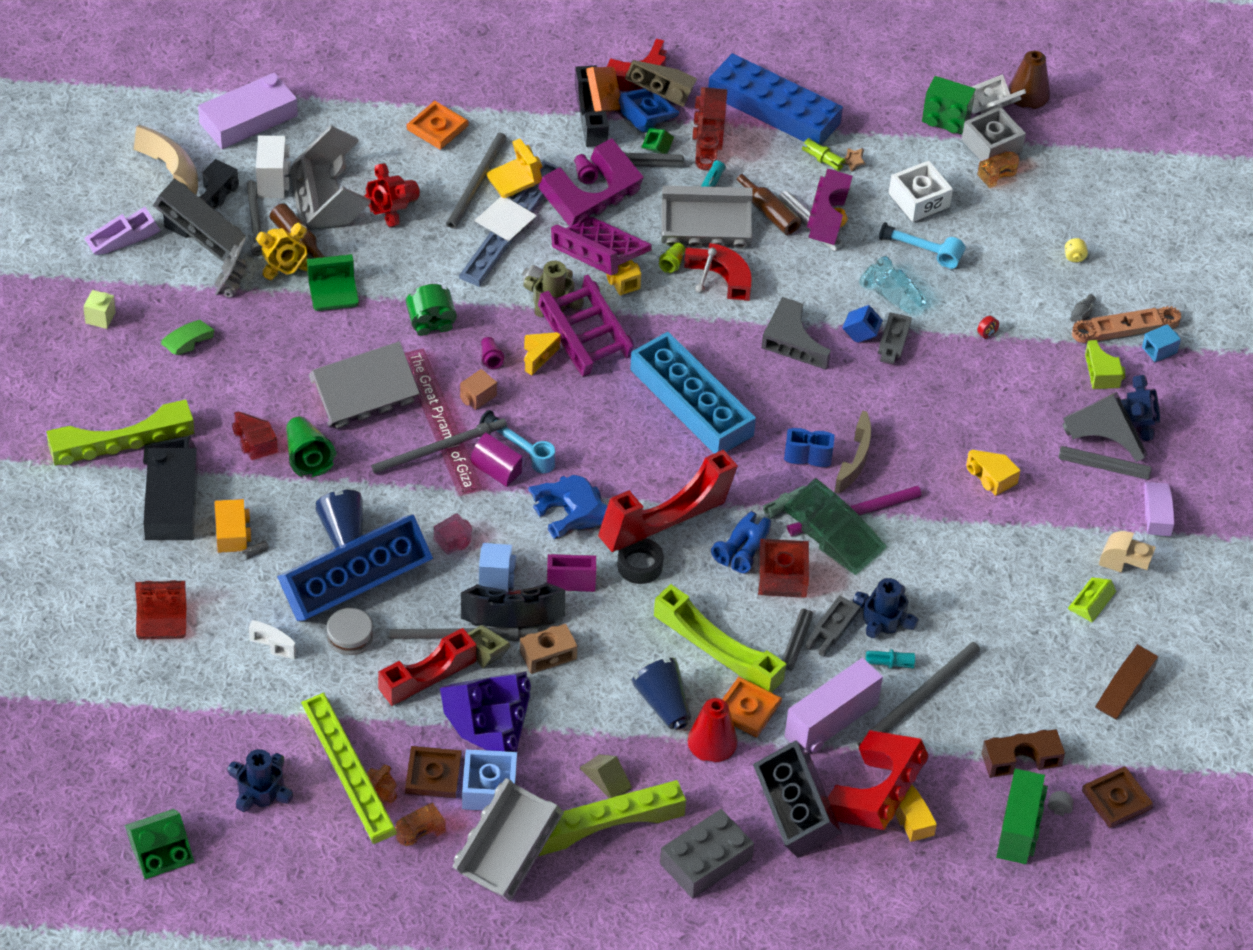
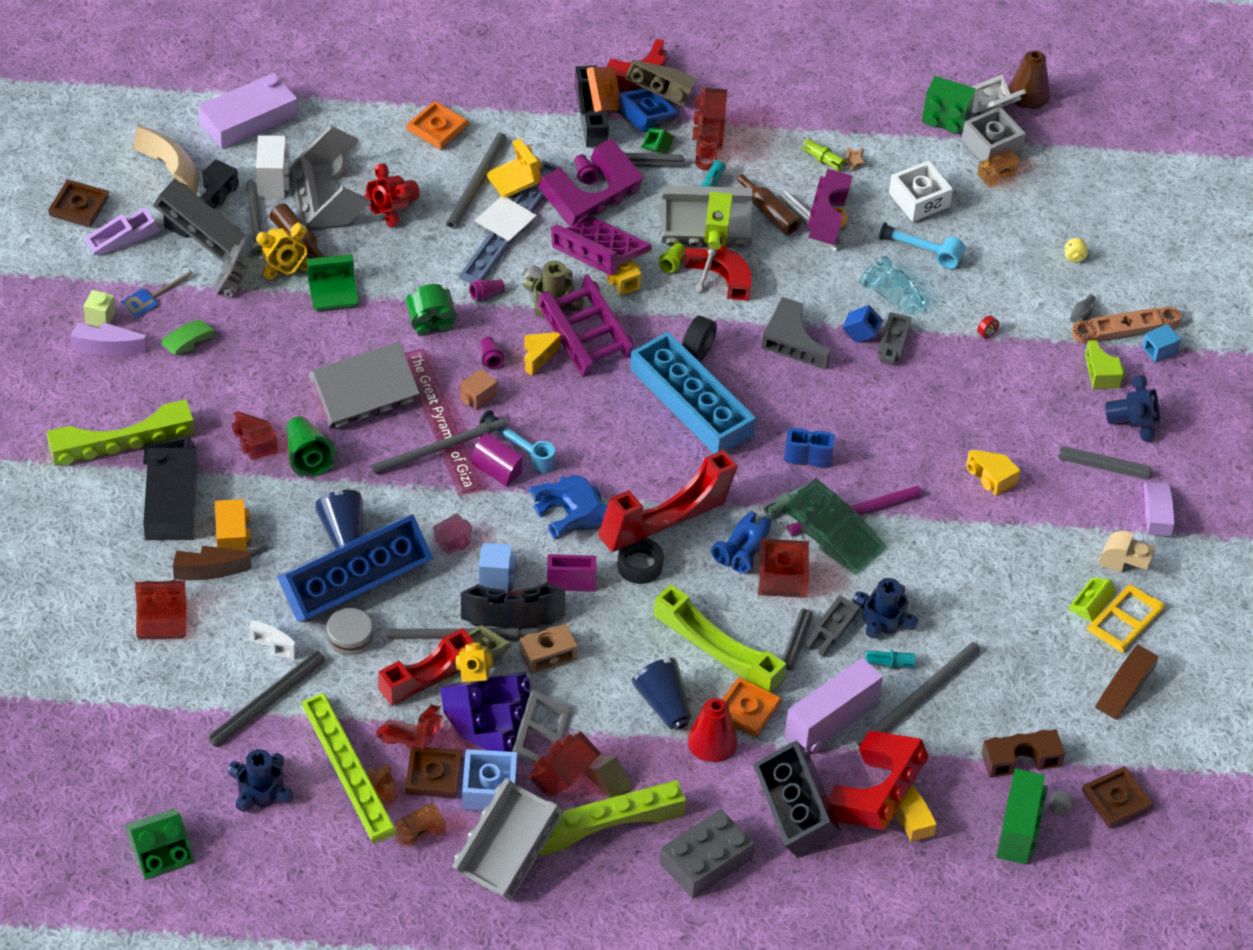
(78, 203): none -> reddish brown plate
(107, 340): none -> lavender slope
(143, 302): none -> piece
(210, 563): none -> reddish brown slope
(265, 699): none -> dark grey axle
(412, 735): none -> clear red bracket
(474, 671): none -> yellow brick
(485, 289): none -> magenta cone
(526, 723): none -> light grey window
(563, 763): none -> clear red brick
(700, 336): none -> black tyre
(718, 227): none -> lime torso
(776, 100): blue brick -> none
(849, 472): dark tan slope -> none
(1107, 419): dark grey arch -> none
(1121, 646): none -> yellow window

